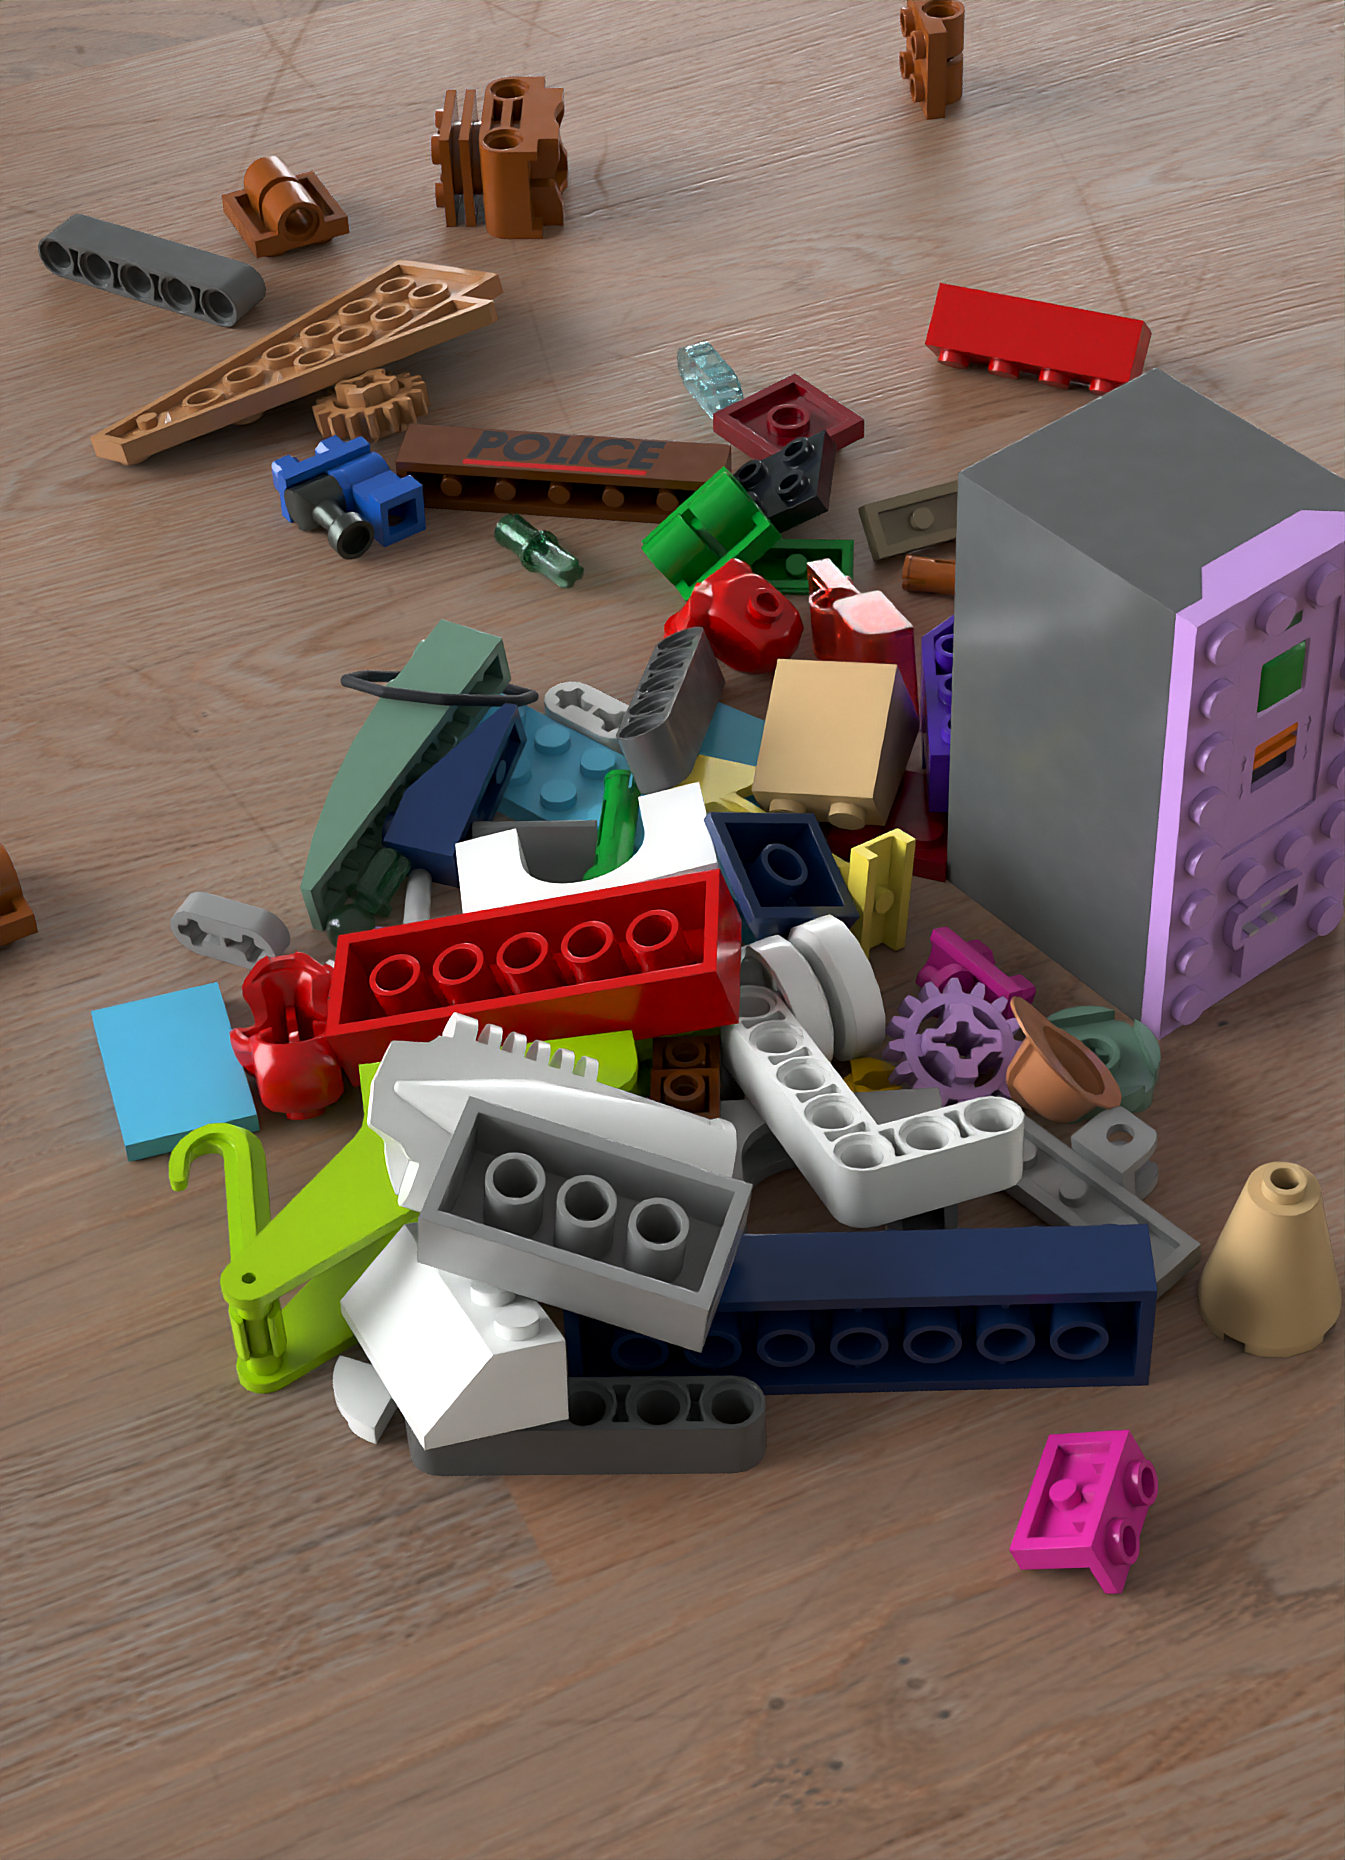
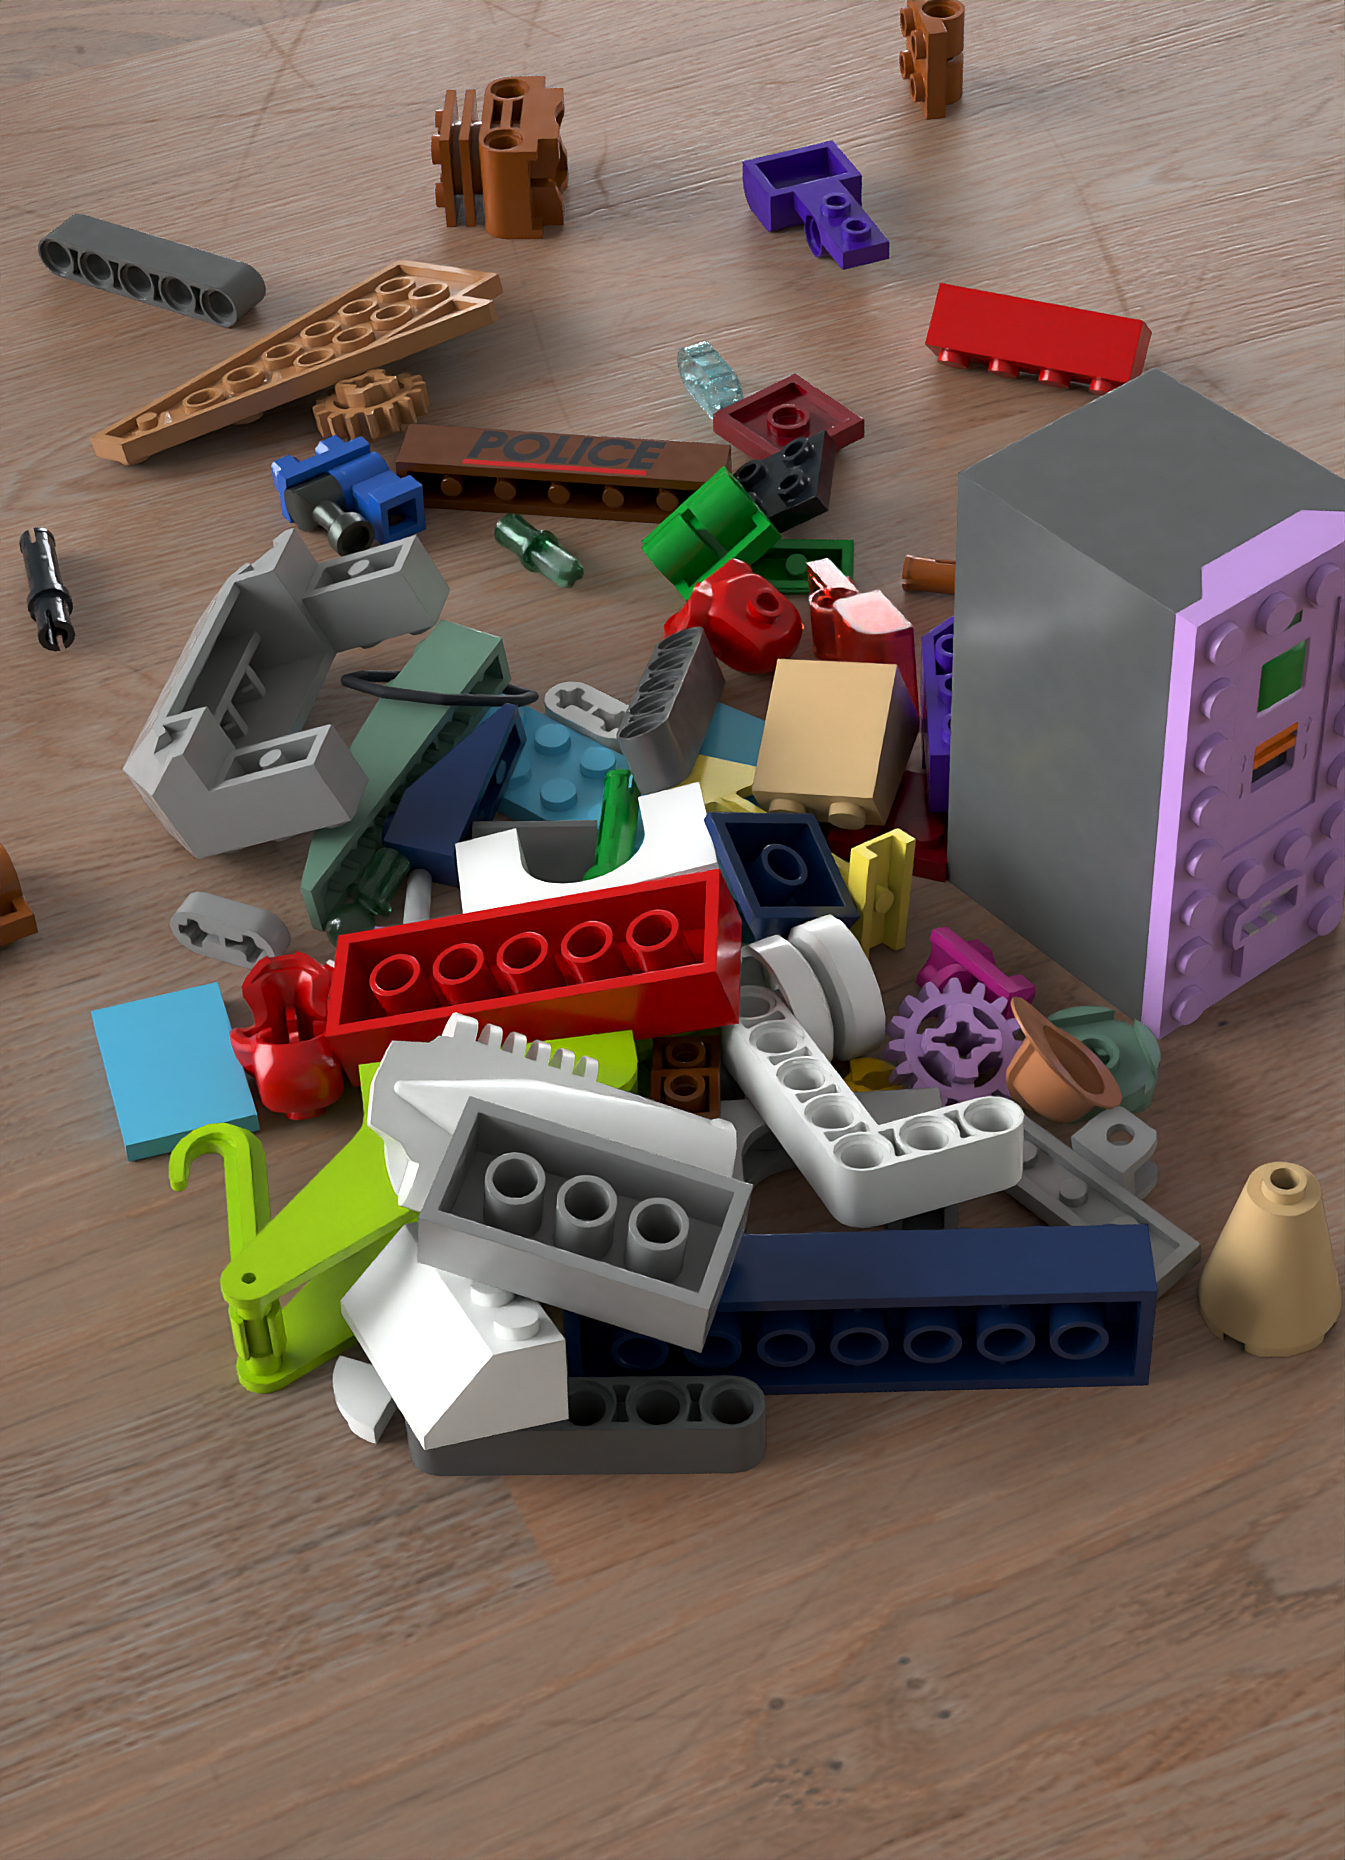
(48, 598): none -> black pin
(225, 737): none -> light grey wedge
(283, 209): dark orange plate -> none
(821, 191): none -> dark purple plate
(911, 521): dark tan plate -> none
(1087, 1506): dark pink bracket -> none

